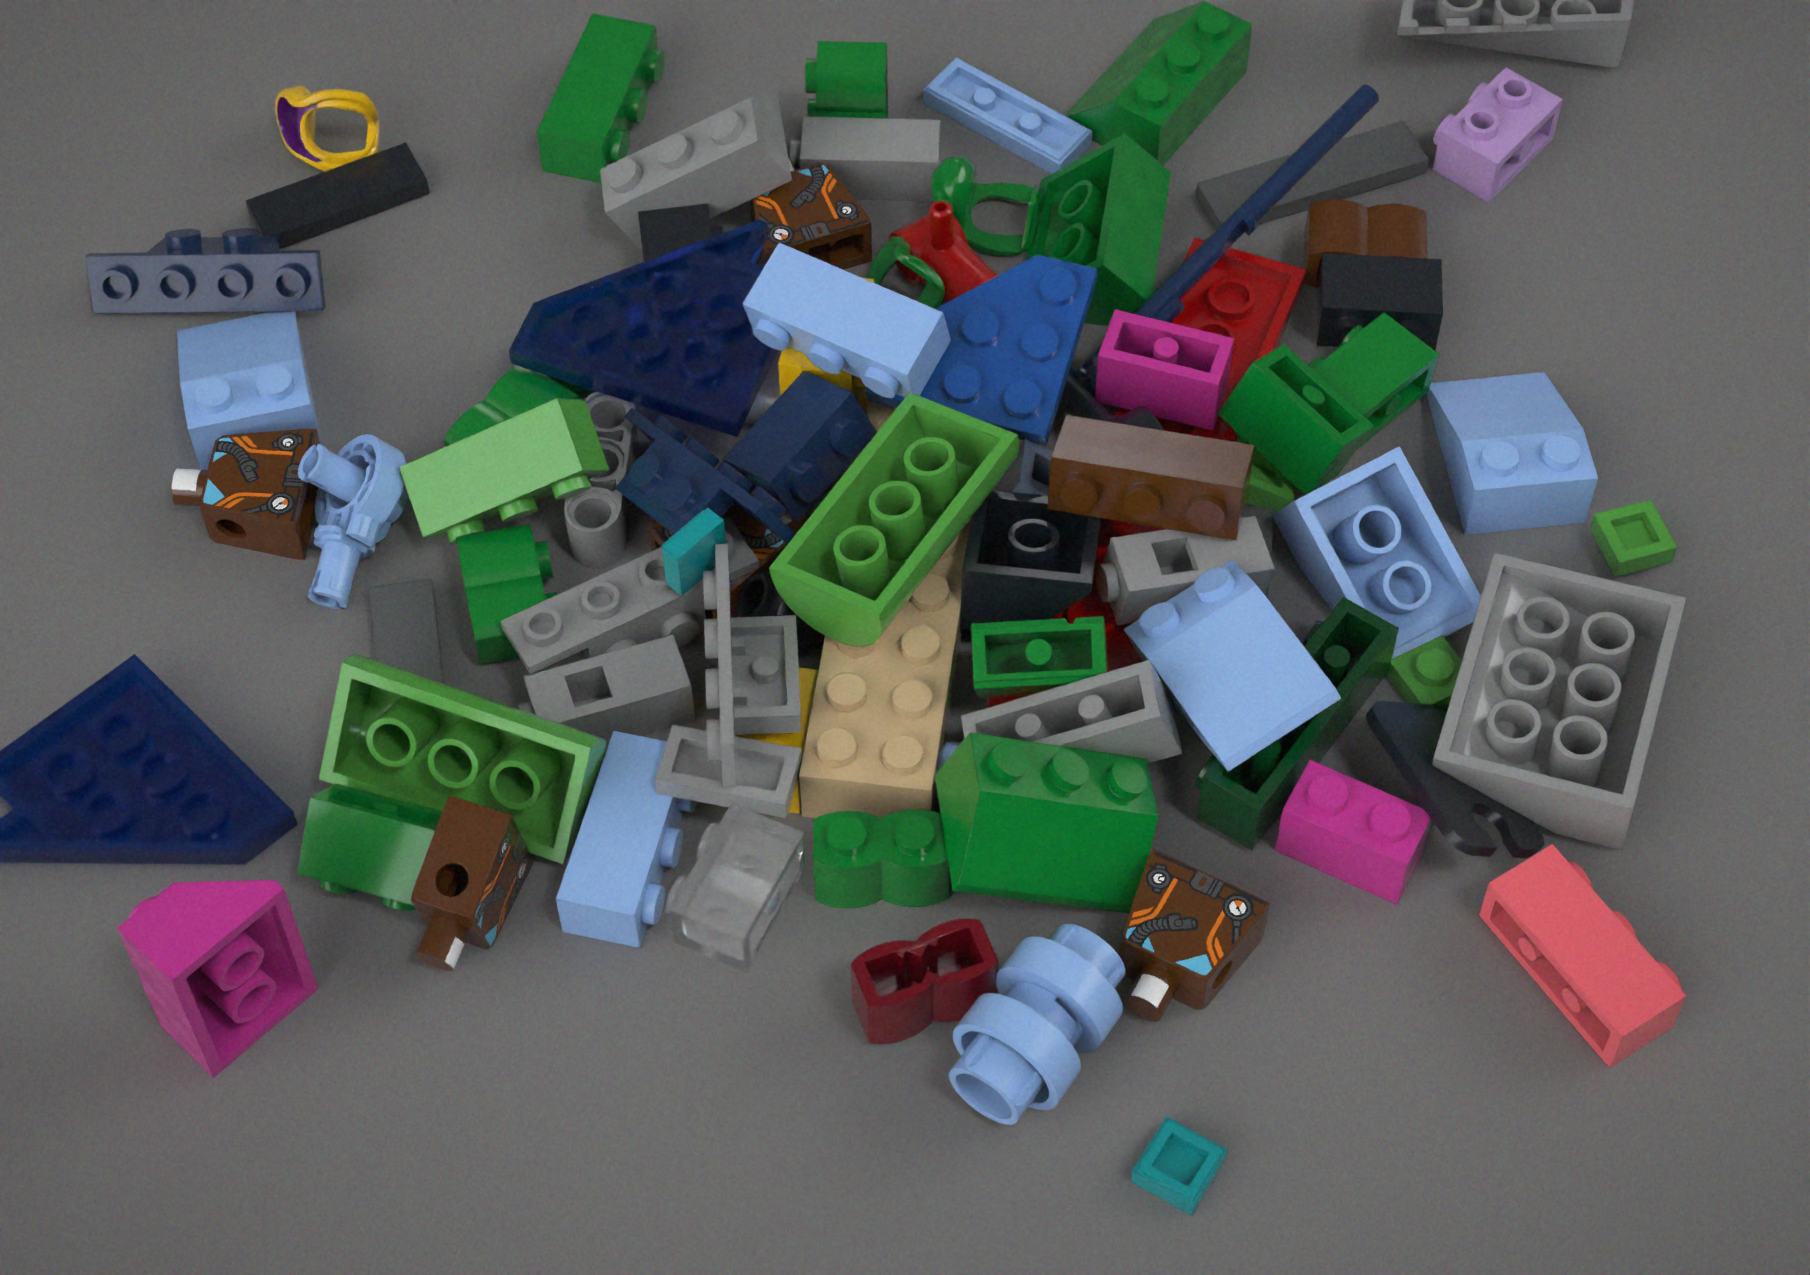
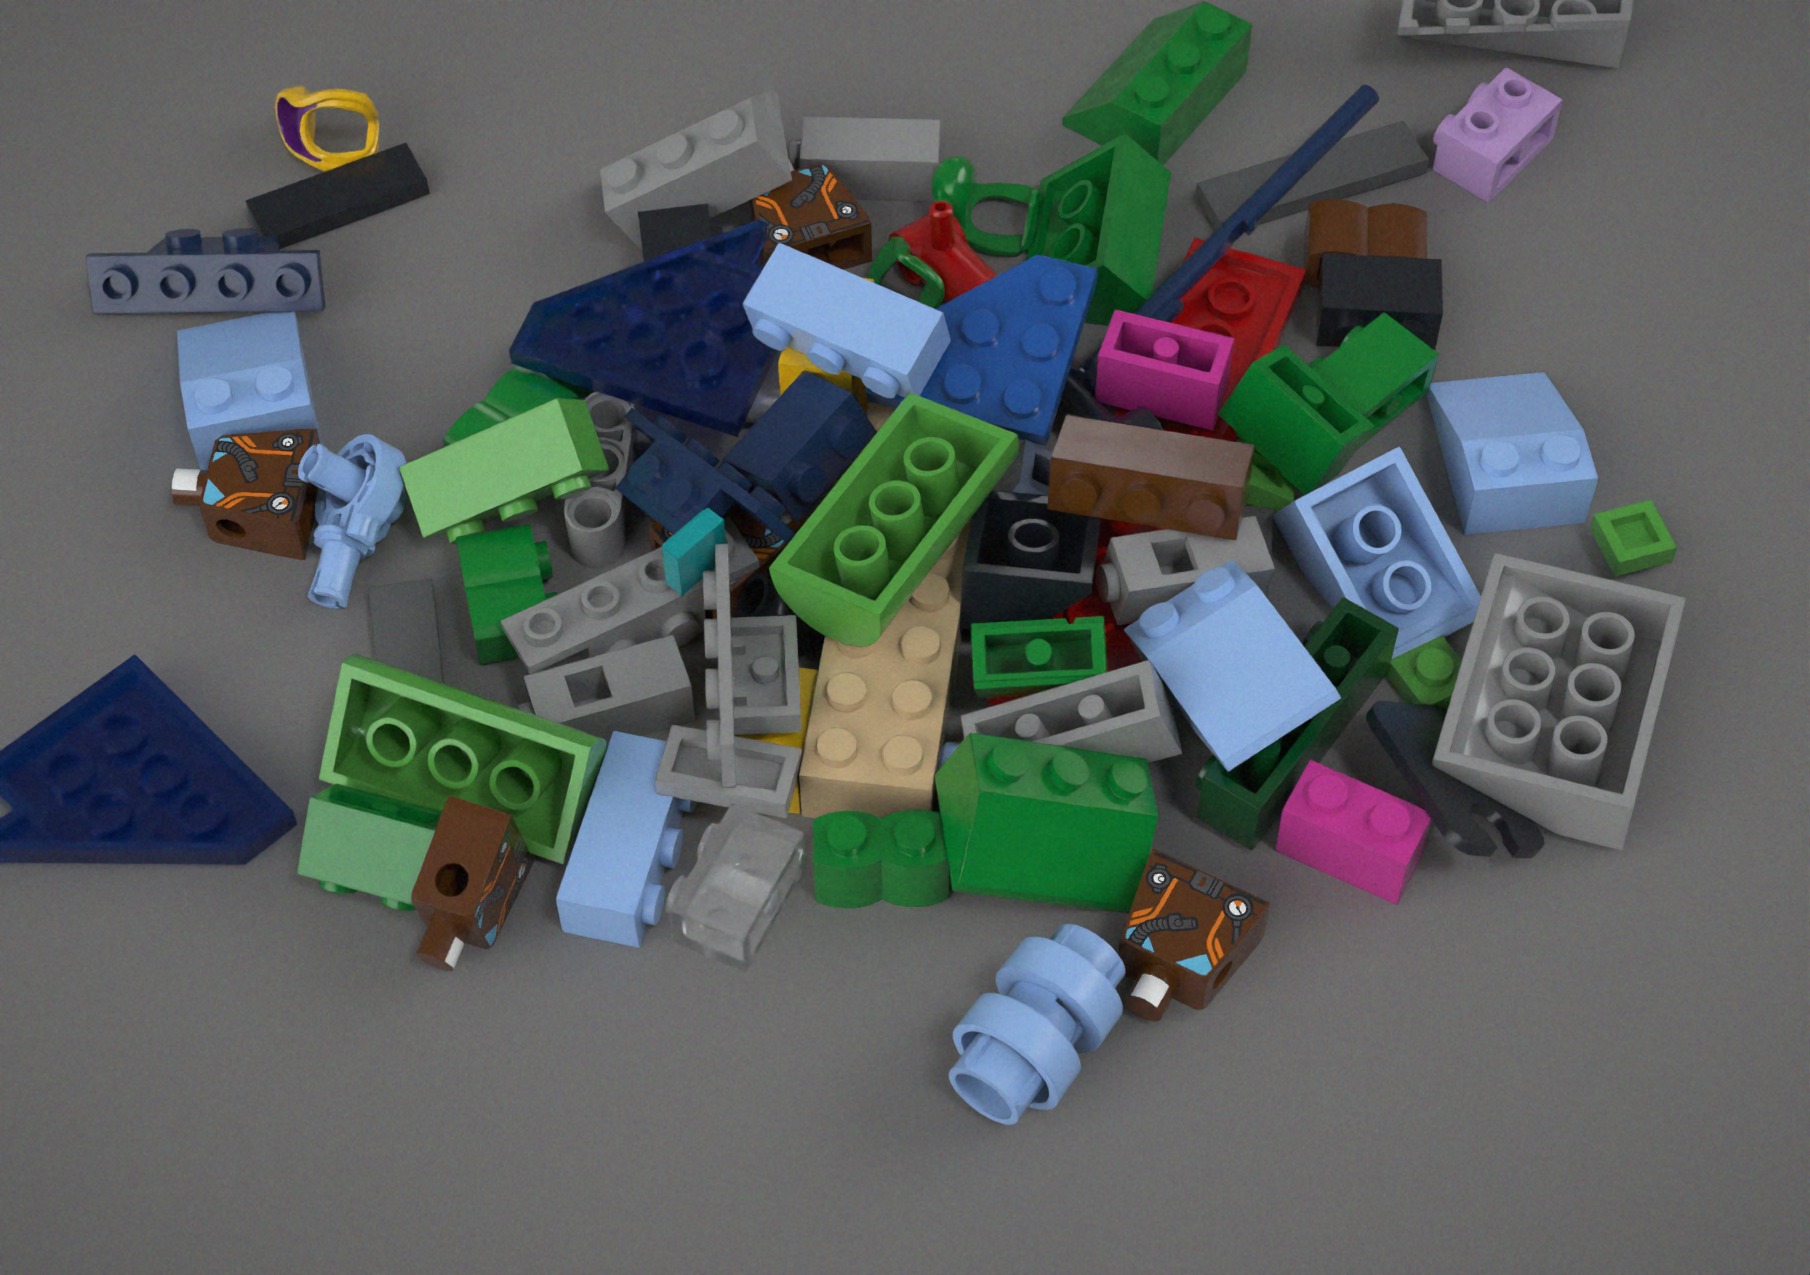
(219, 964): dark pink slope -> none
(600, 97): green brick -> none
(848, 80): green brick -> none
(912, 983): dark red brick -> none
(1007, 116): light blue tile -> none
(1179, 1165): teal tile -> none
(1582, 954): coral brick -> none

